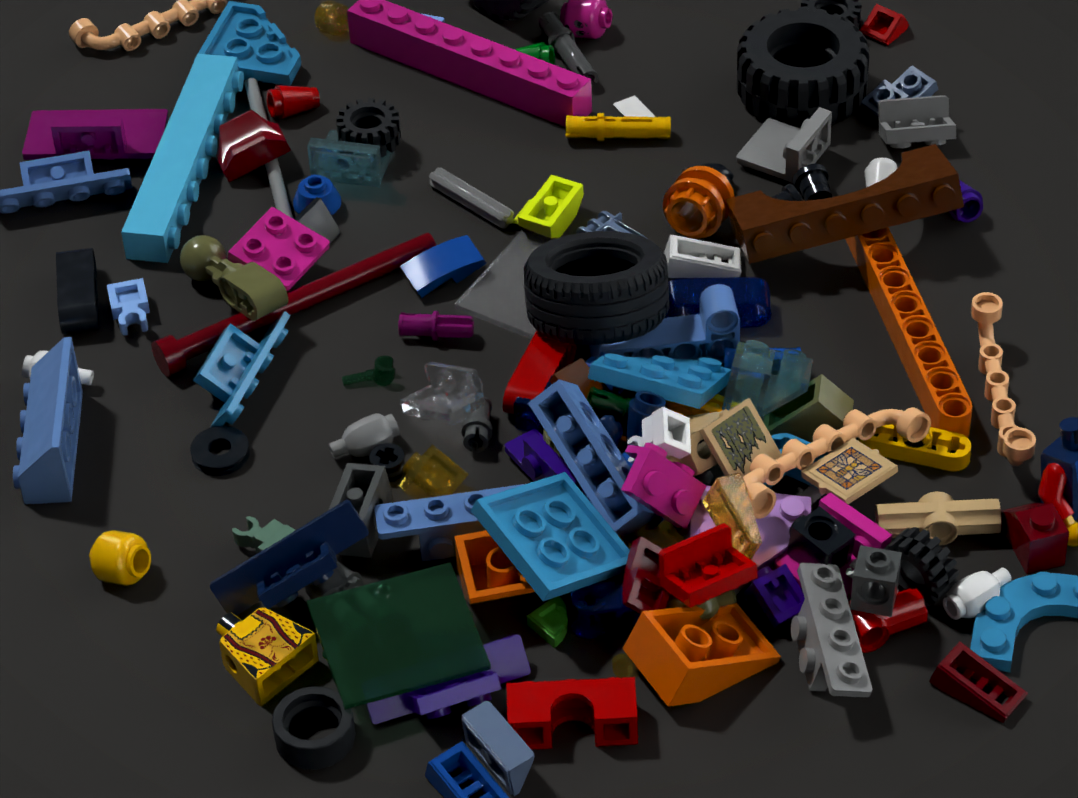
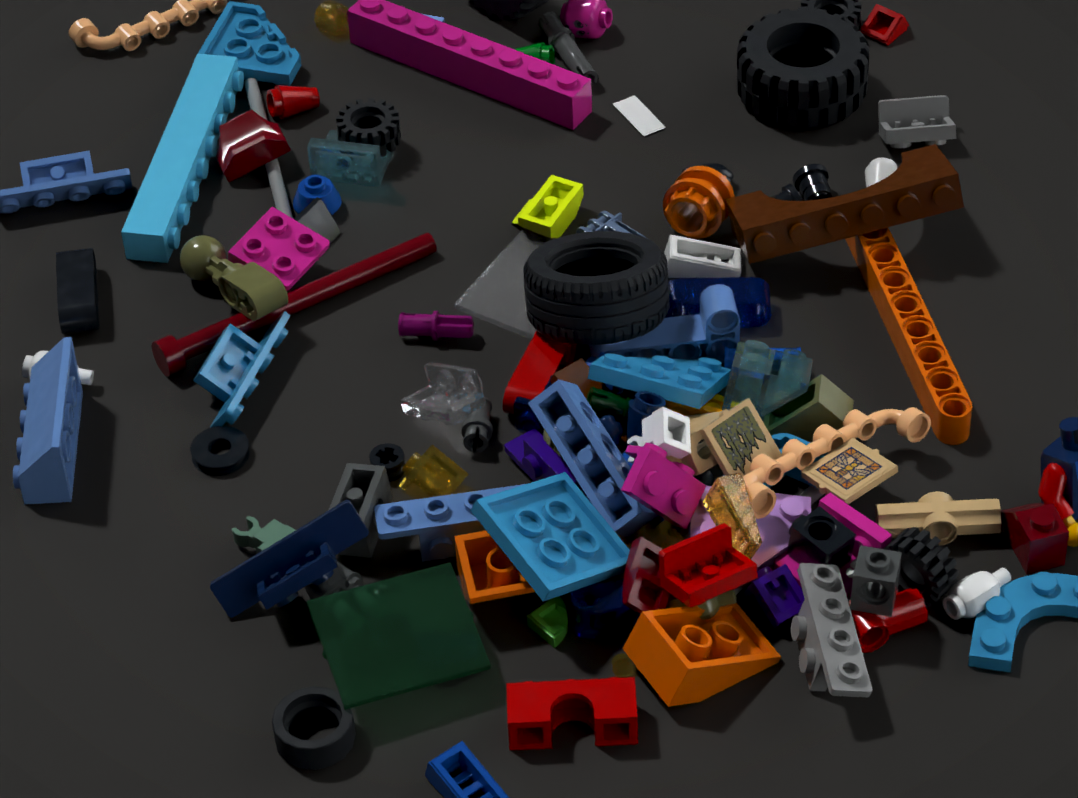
(105, 133): magenta bracket -> none
(120, 557): yellow head -> none
(129, 304): light blue plate -> none
(265, 652): torso -> none
(365, 435): light grey plant -> none
(382, 374): clear green hand -> none
(438, 264): blue slope -> none
(471, 198): light grey axle -> none
(498, 746): sand blue slope -> none
(507, 663): dark purple bracket -> none
(618, 127): yellow pin -> none
(784, 149): light grey bracket -> none
(909, 85): sand blue slope -> none
(939, 458): yellow beam -> none
(972, 205): dark purple cone -> none
(973, 666): dark red slope -> none
(1013, 441): light nougat bar -> none

